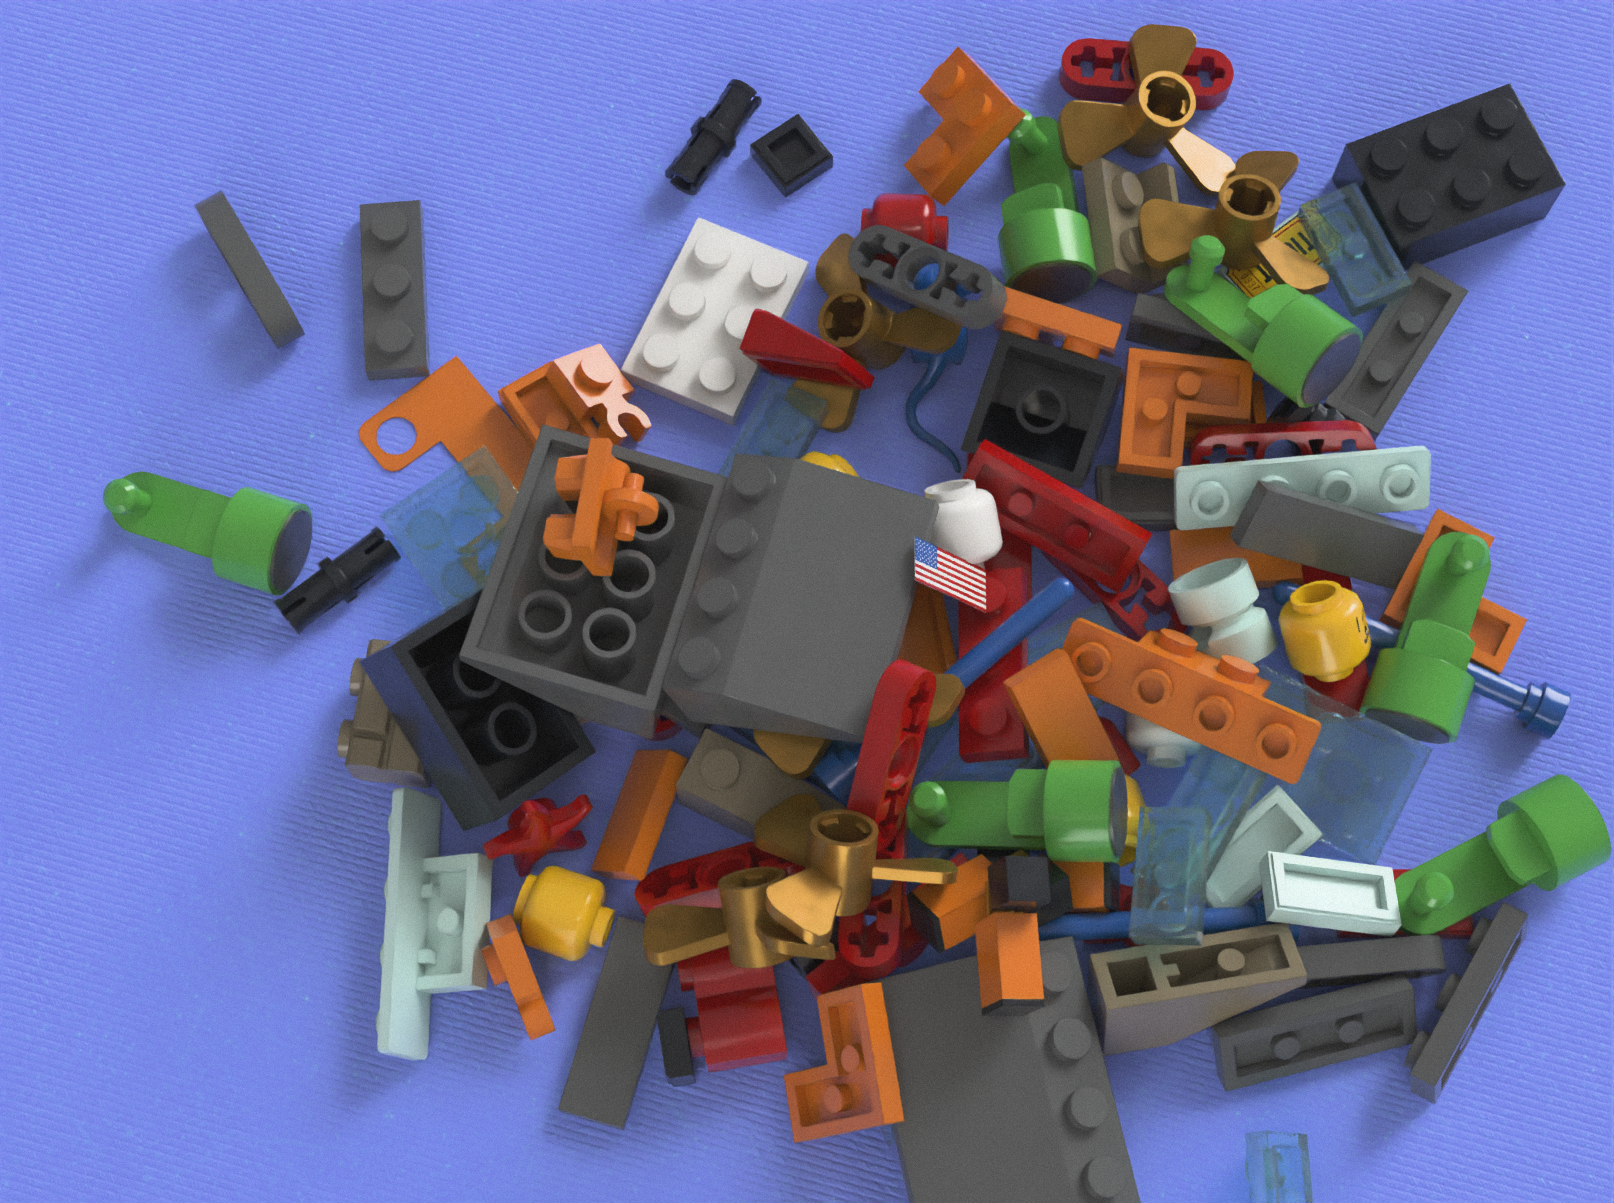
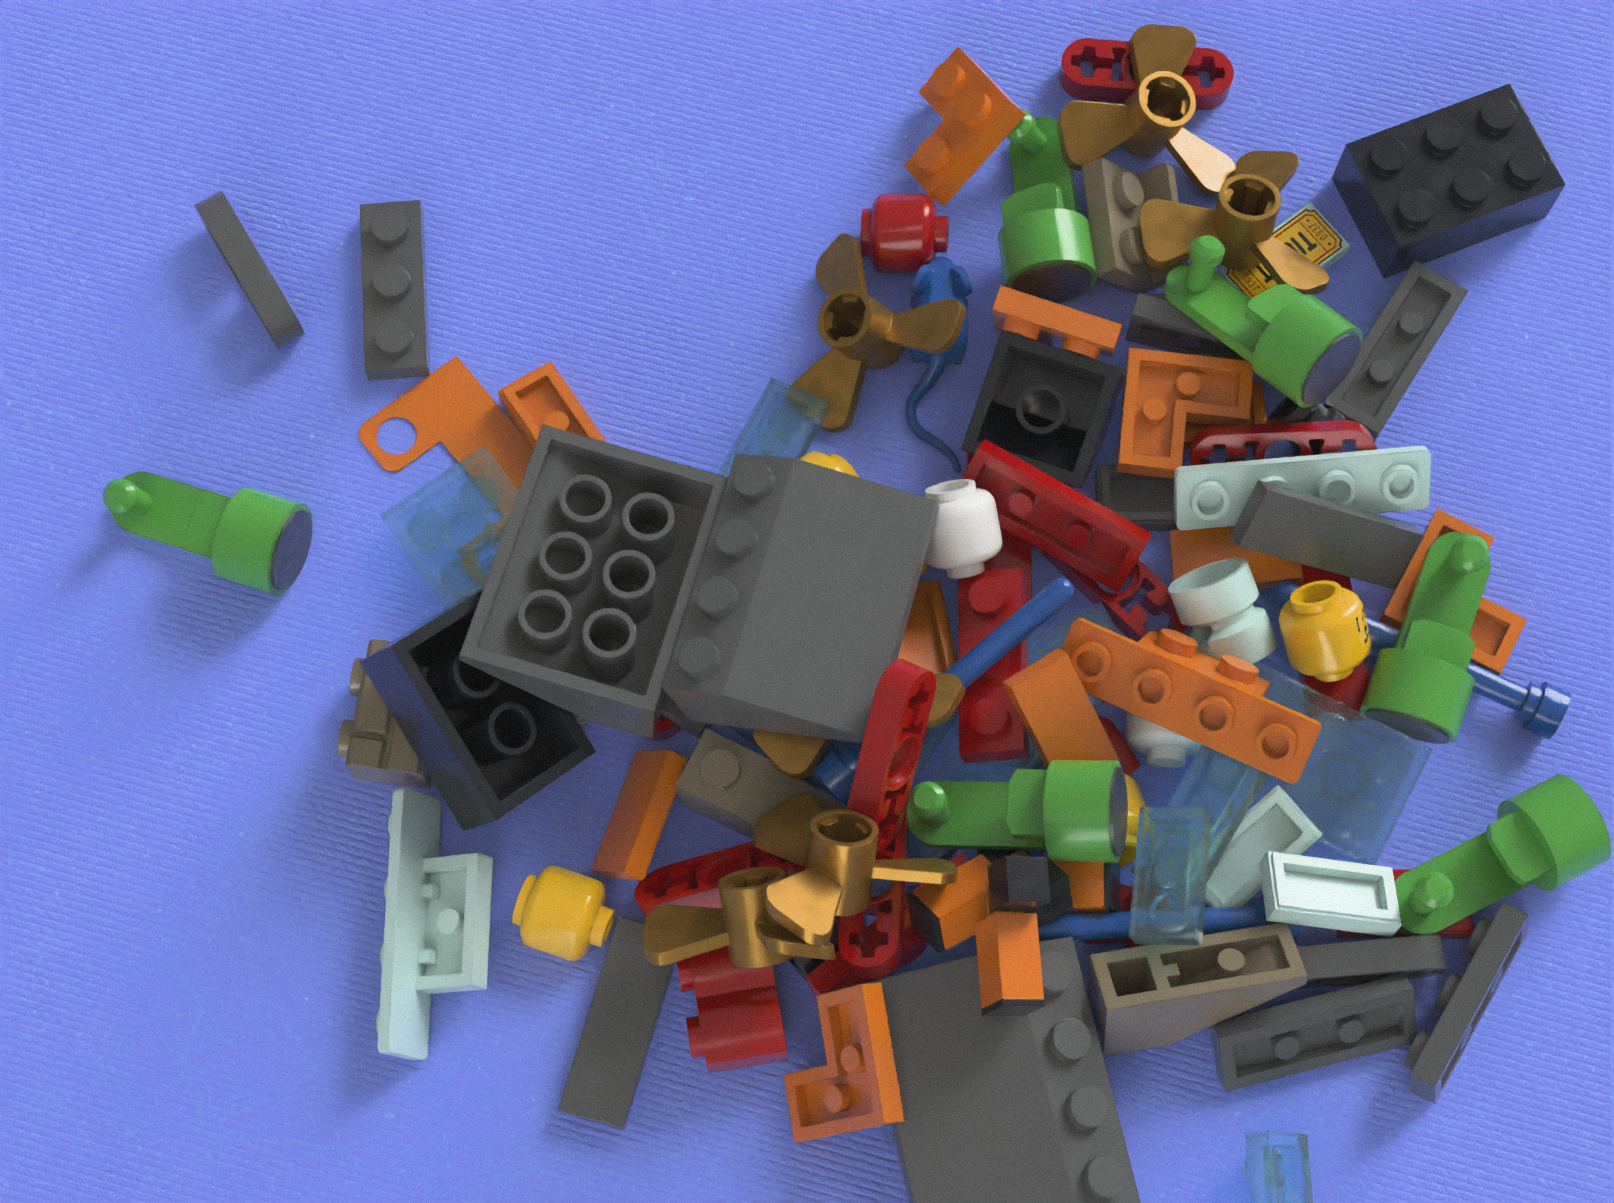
(337, 580): black pin -> none
(509, 962): orange plate -> none
(540, 829): red animal -> none
(598, 389): orange plate -> none
(607, 508): orange hips -> none
(675, 1047): black tile -> none
(702, 314): white plate -> none
(713, 137): black pin -> none
(791, 155): black tile -> none
(798, 355): red slope -> none
(940, 295): dark grey beam -> none
(950, 574): sticker -> none
(1354, 249): clear light blue plate -> none

